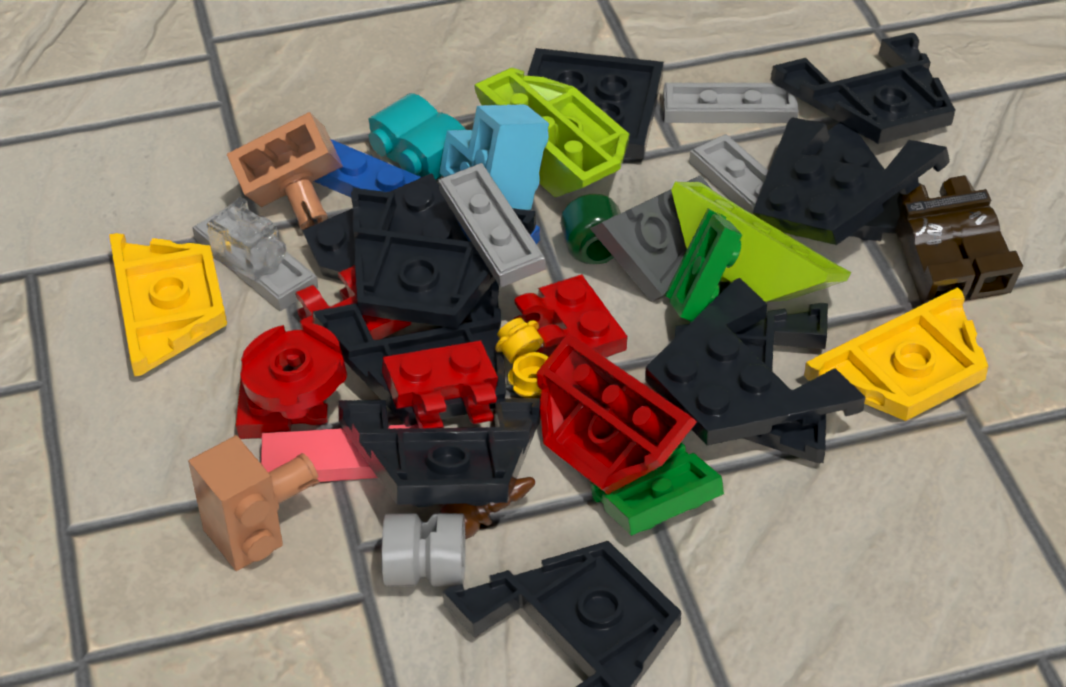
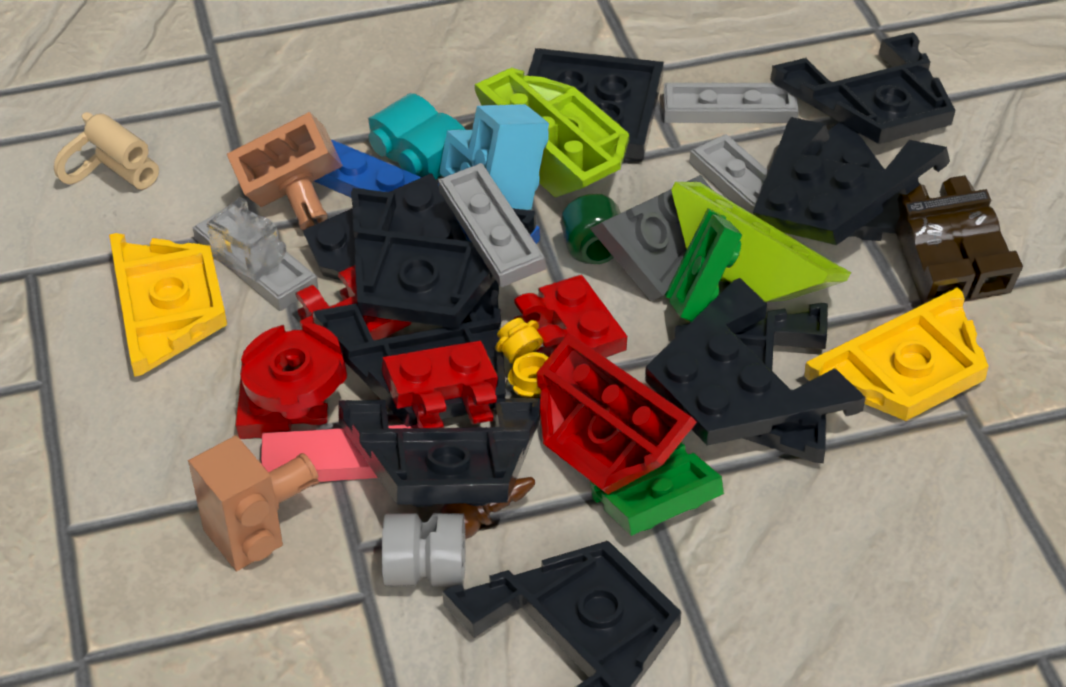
(114, 148): none -> tan piece

